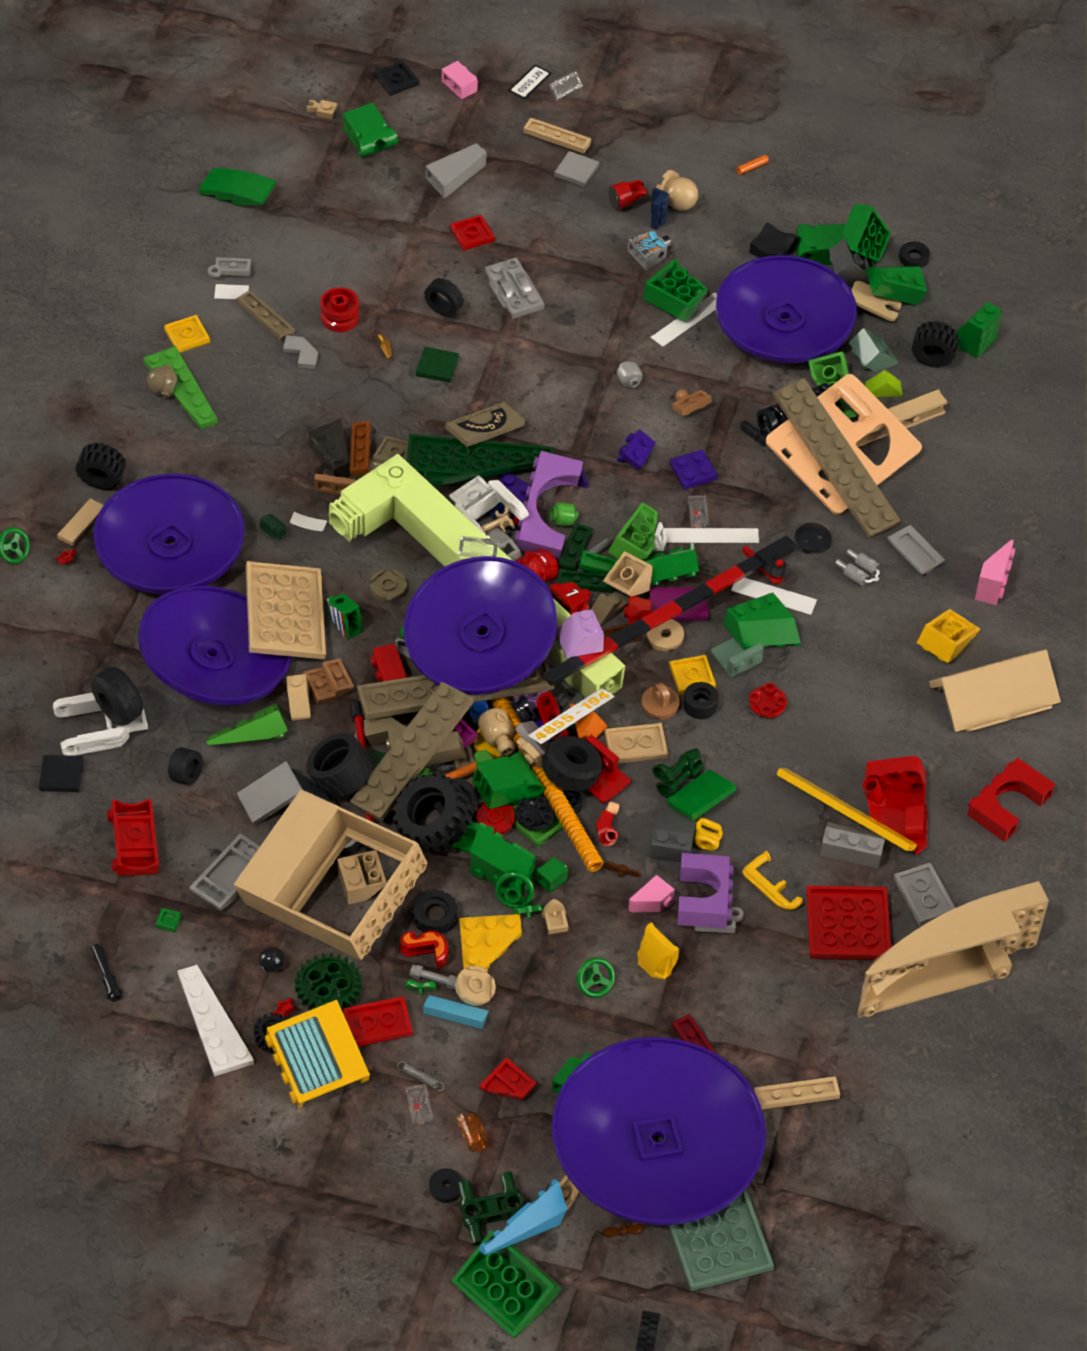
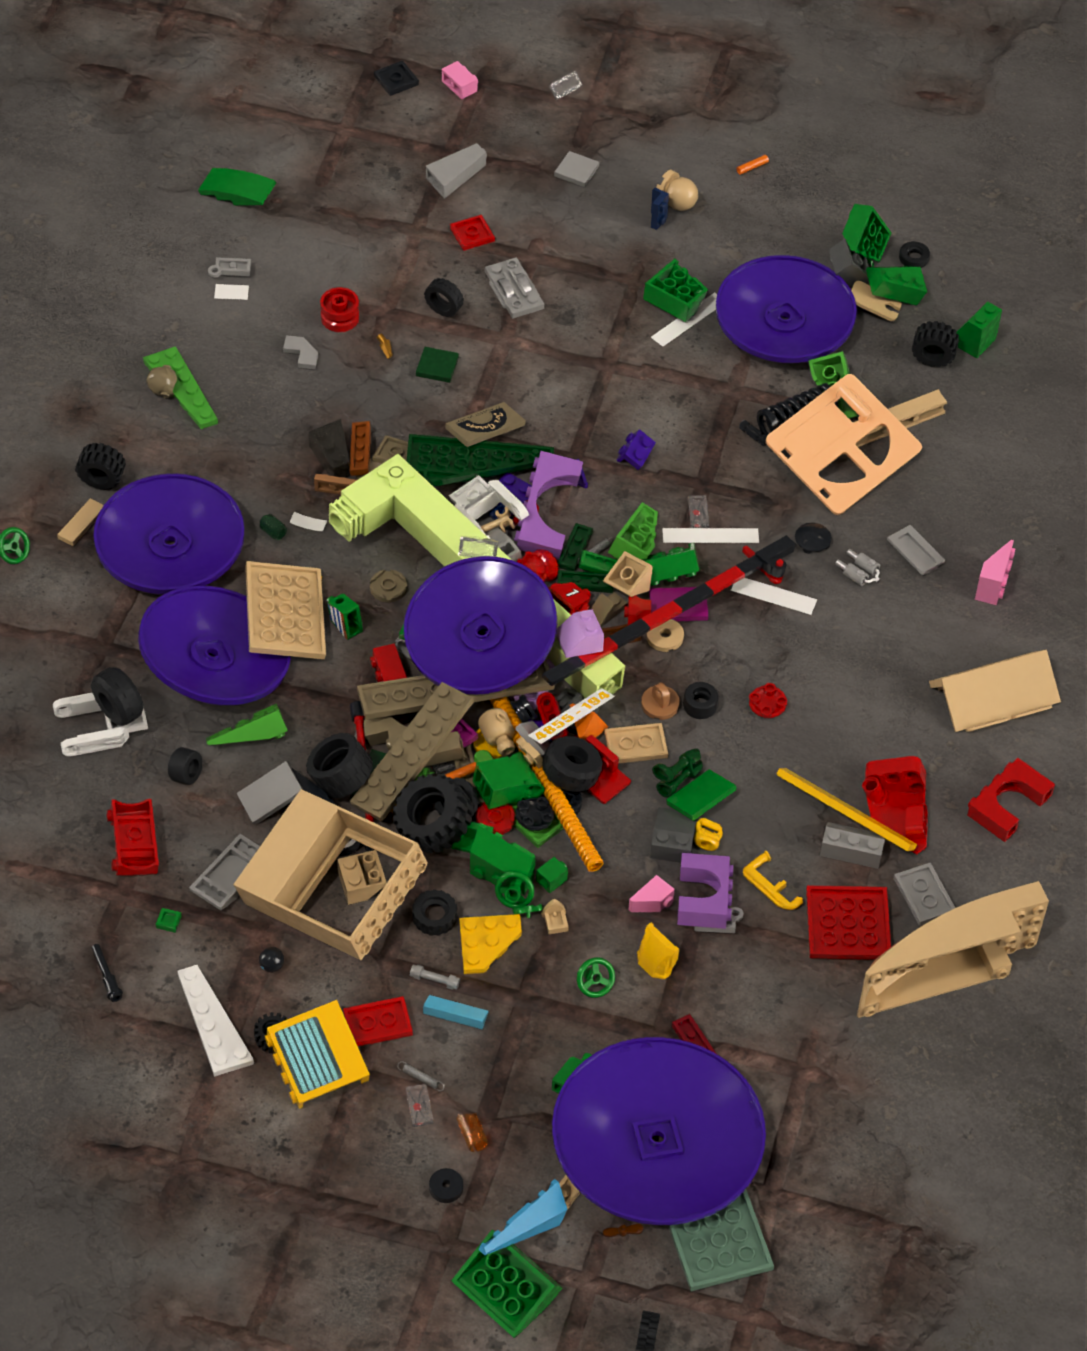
(61, 773): black tile -> none
(66, 556): red piece -> none
(187, 333): yellow tile -> none
(265, 315): dark tan tile -> none
(285, 1007): red piece -> none
(298, 697): tan slope -> none
(324, 108): tan plate -> none
(328, 982): dark green gear -> none
(329, 681): medium nougat slope -> none
(368, 130): green piece -> none
(426, 943): red animal -> none
(427, 986): green piece -> none
(475, 712): blue brick -> none
(475, 986): tan tile -> none
(488, 1208): dark green piece -> none
(508, 1081): red wing -> none
(529, 81): sticker -> none
(557, 135): tan plate -> none
(563, 514): bright green head -> none
(605, 832): red arm -> none
(622, 869): reddish brown piece -> none
(624, 193): red piece -> none
(629, 374): light grey head -> none
(648, 248): light grey torso -> none
(660, 541): white bracket -> none
(688, 403): medium nougat plate -> none
(691, 670): yellow tile -> none
(693, 469): dark purple plate -> none
(735, 659): sand green bracket -> none
(762, 622): green wedge -> none
(772, 242): black brick -> none
(798, 1092): tan plate -> none
(817, 240): green piece -> none
(836, 458): dark tan plate -> none
(872, 351): sand green slope -> none
(884, 385): lime slope -> none
(947, 635): yellow slope -> none

